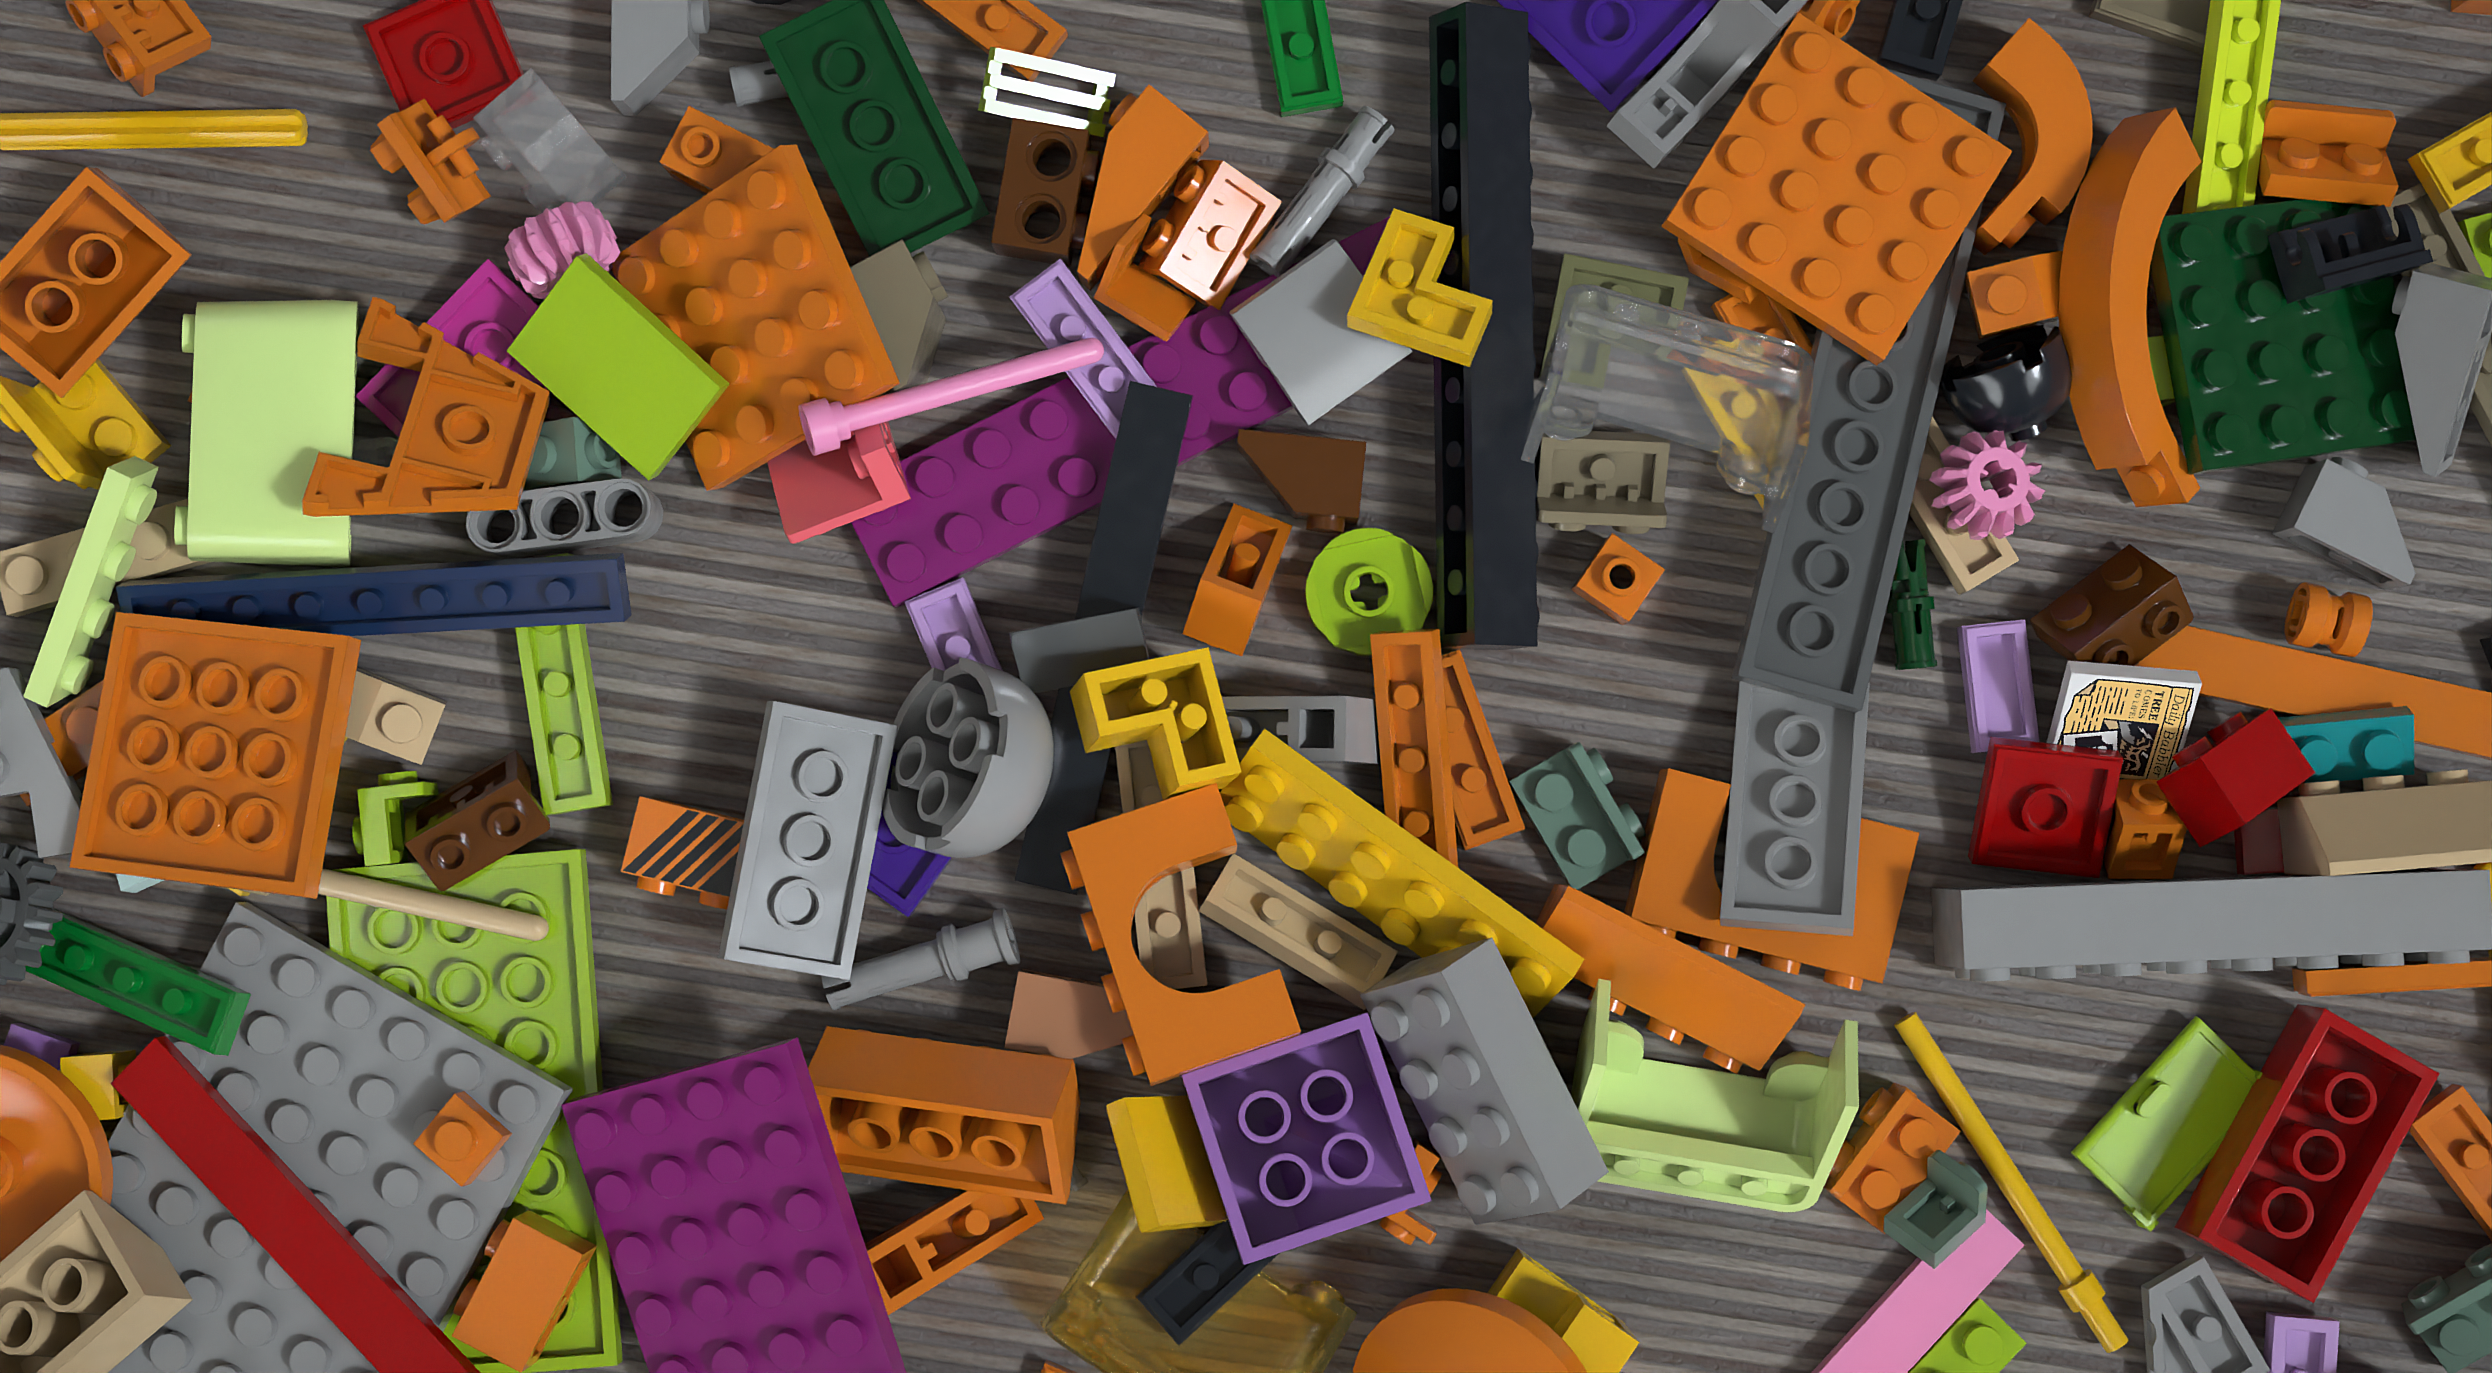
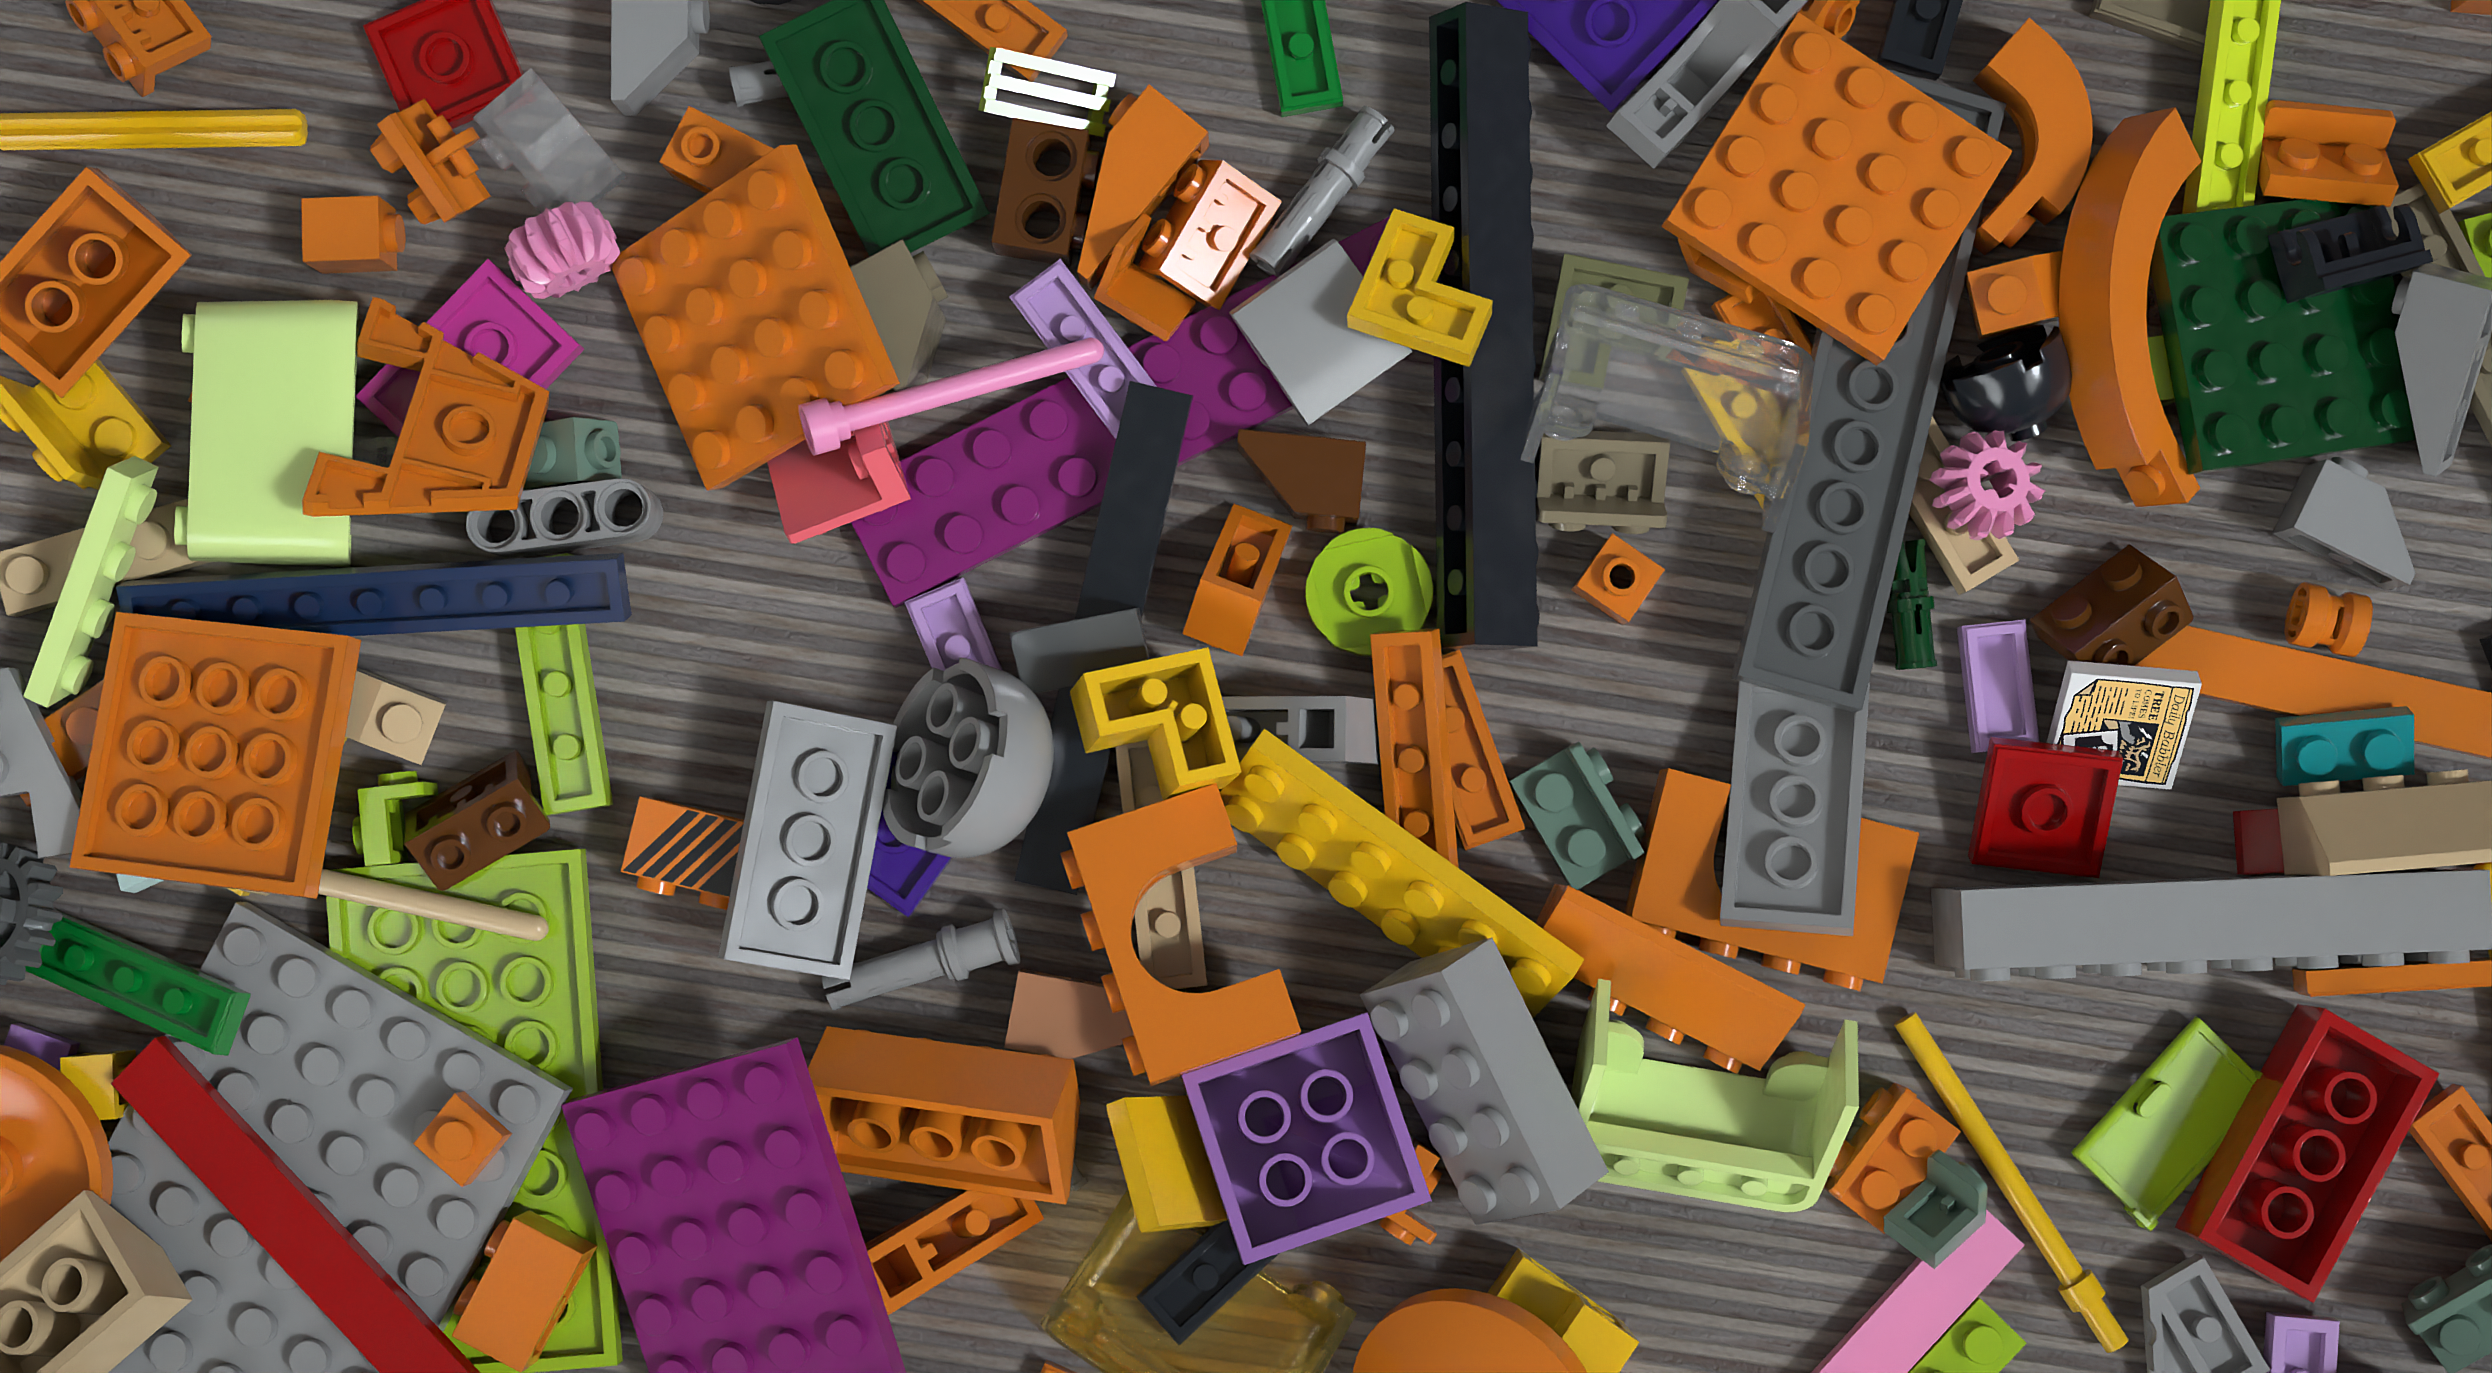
(351, 234): none -> orange brick
(617, 366): lime tile -> none
(1297, 930): tan plate -> none
(2144, 833): orange bracket -> none
(2234, 776): red brick -> none

